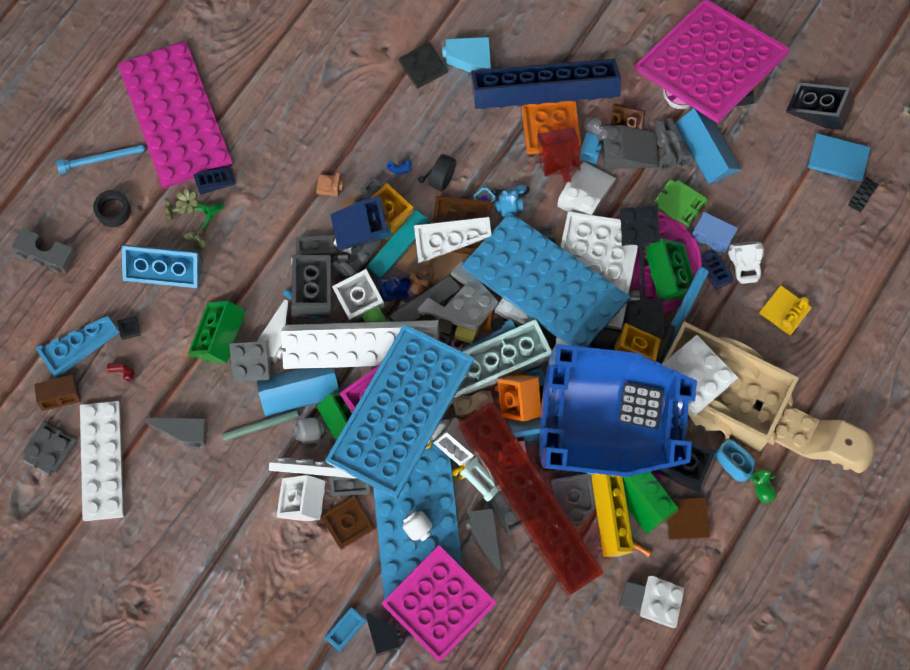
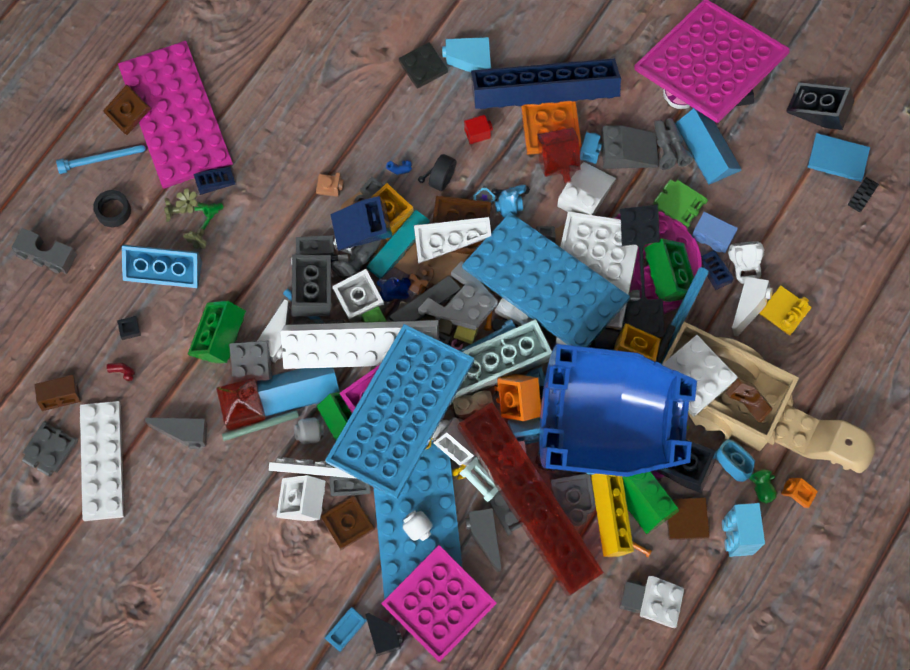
(70, 350): dark azure wing -> none
(127, 109): none -> reddish brown tile
(240, 404): none -> clear red piece
(477, 129): none -> red brick
(594, 125): clear arm -> none
(628, 116): reddish brown hips -> none
(641, 405): tile -> none
(743, 530): none -> medium azure brick
(751, 398): none -> reddish brown bracket
(752, 301): none -> white slope
(799, 491): none -> orange bracket

